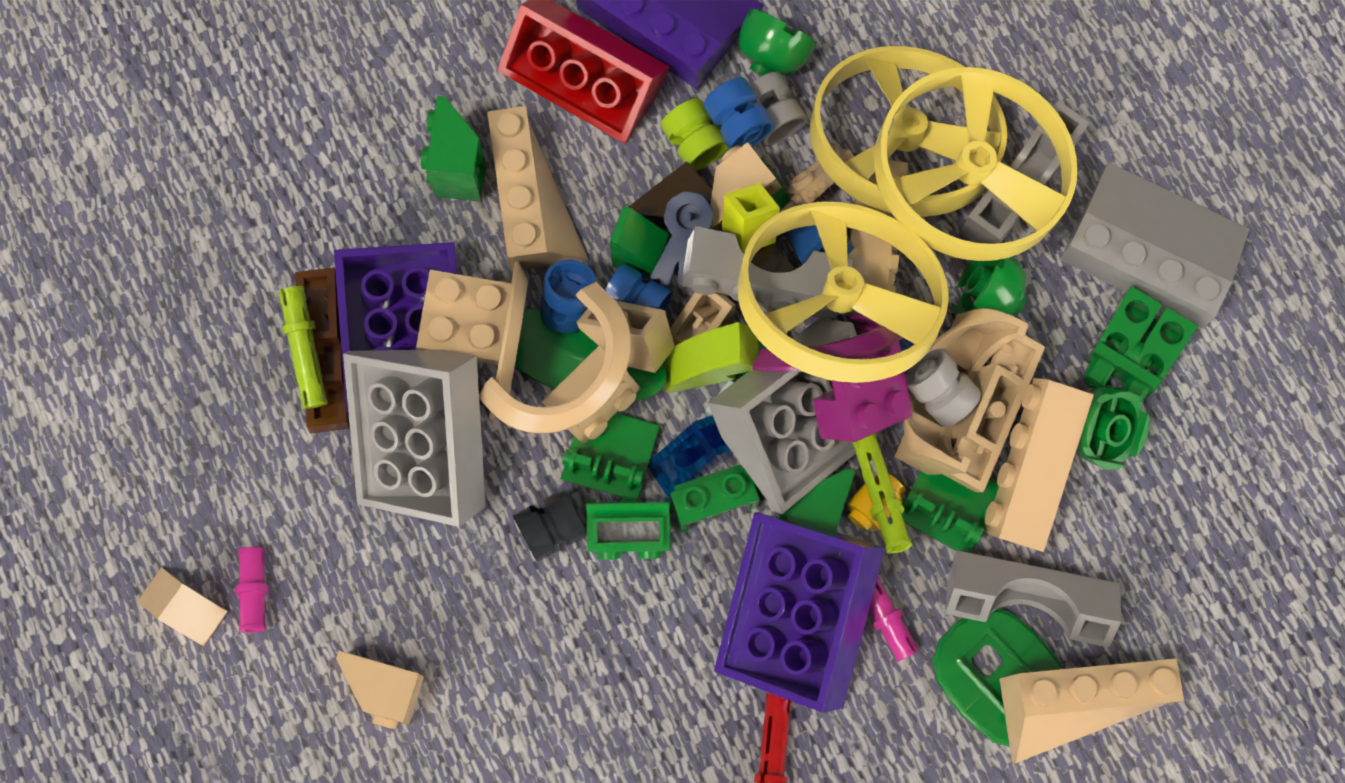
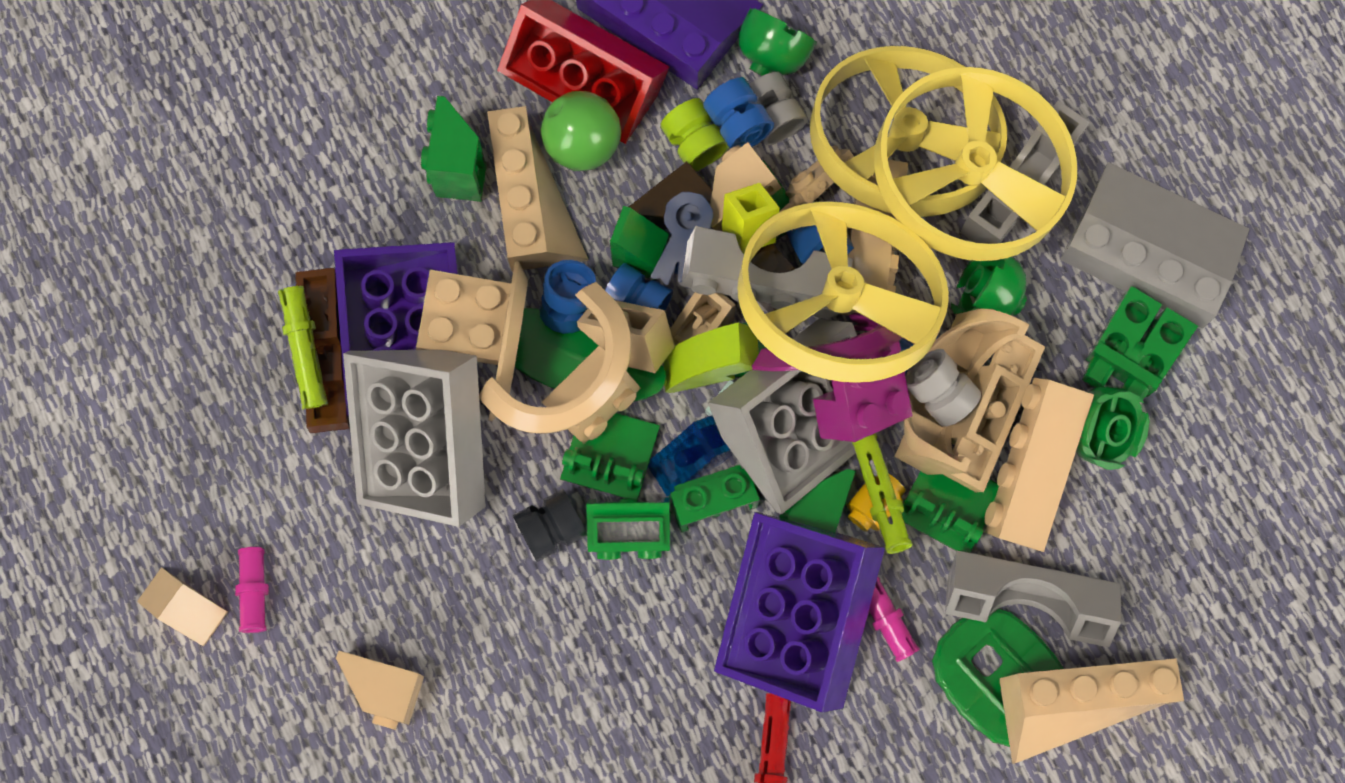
(580, 131): none -> bright green piece

